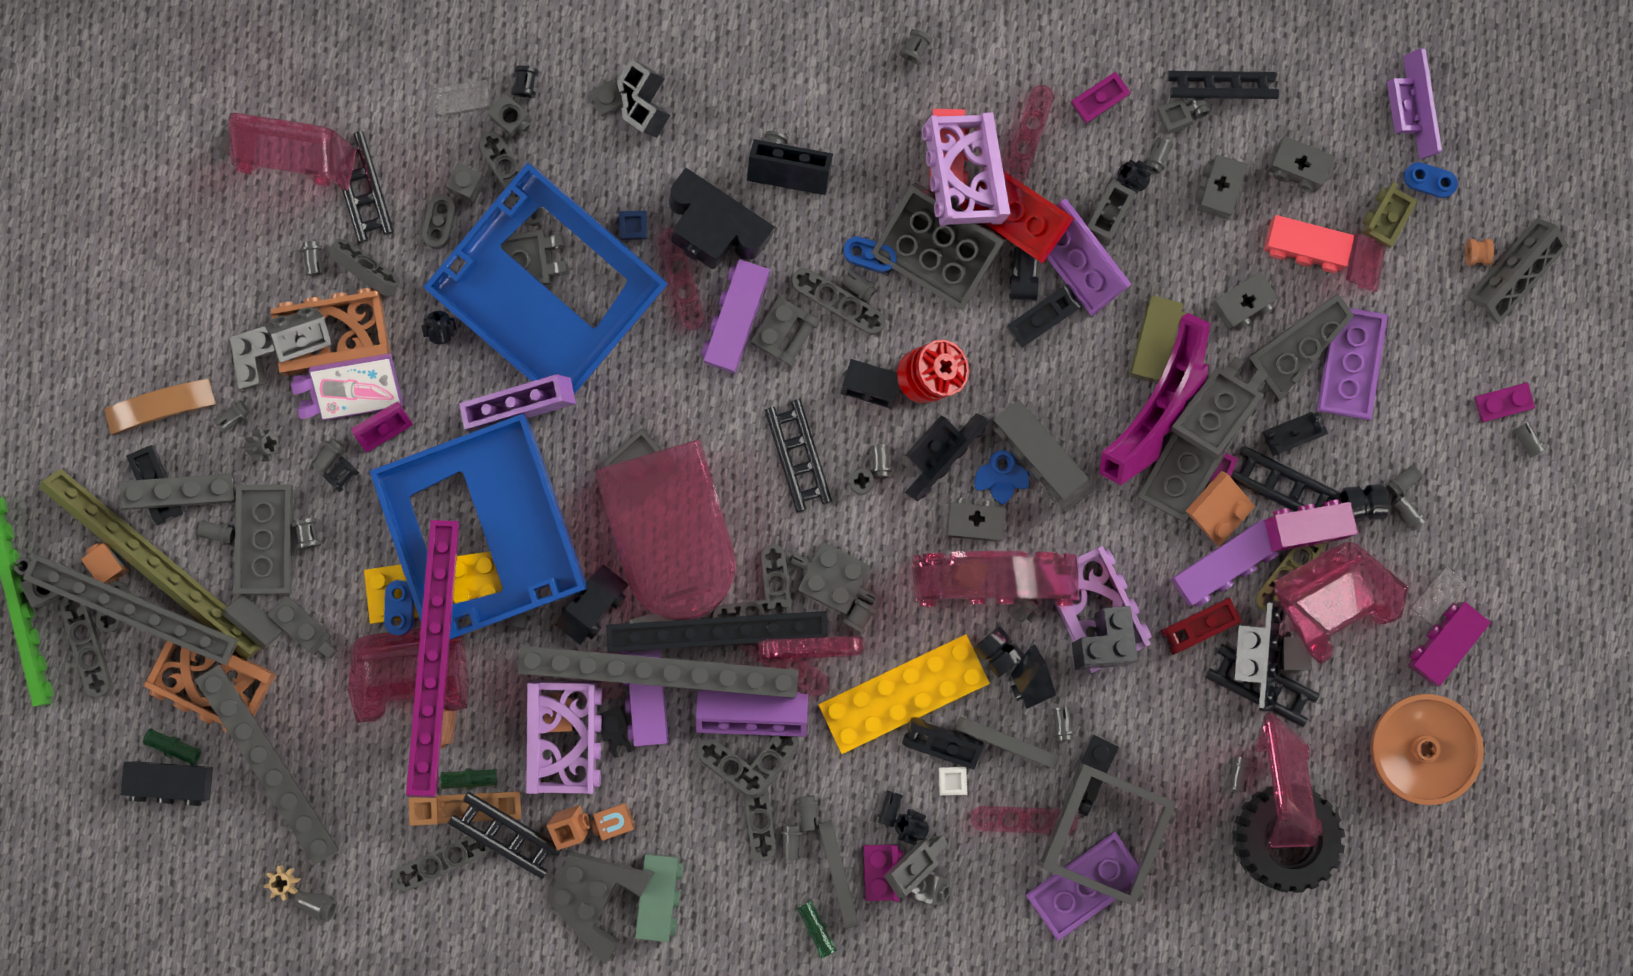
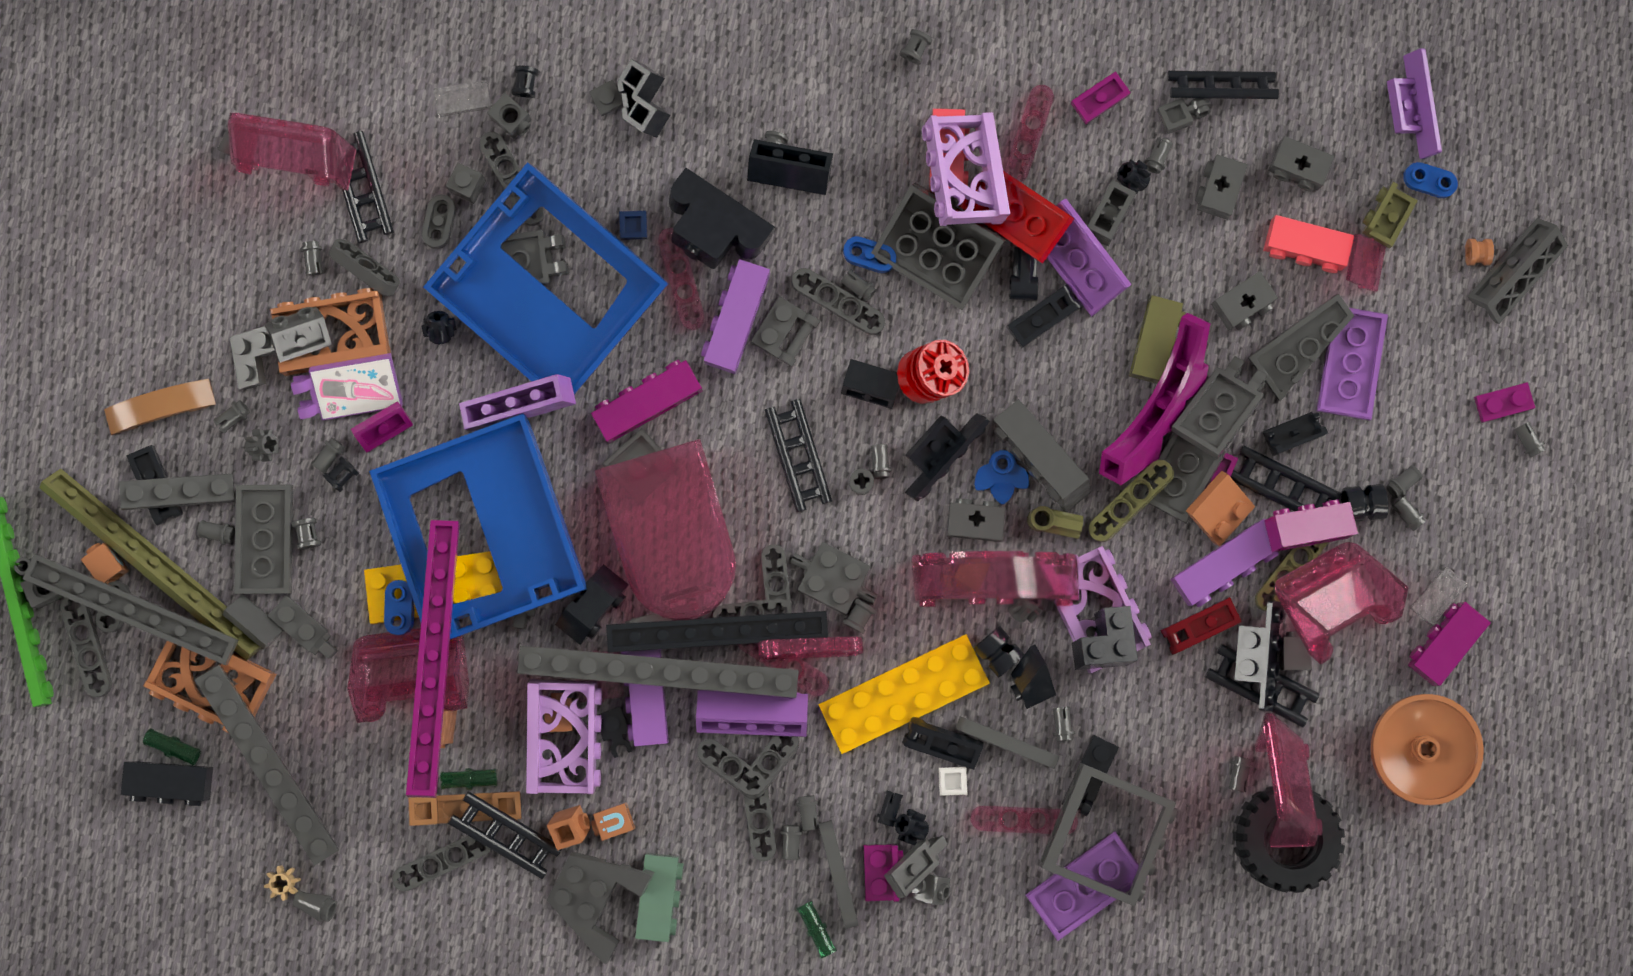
(646, 401): none -> magenta brick
(1057, 523): none -> olive piece
(1127, 496): none -> olive beam

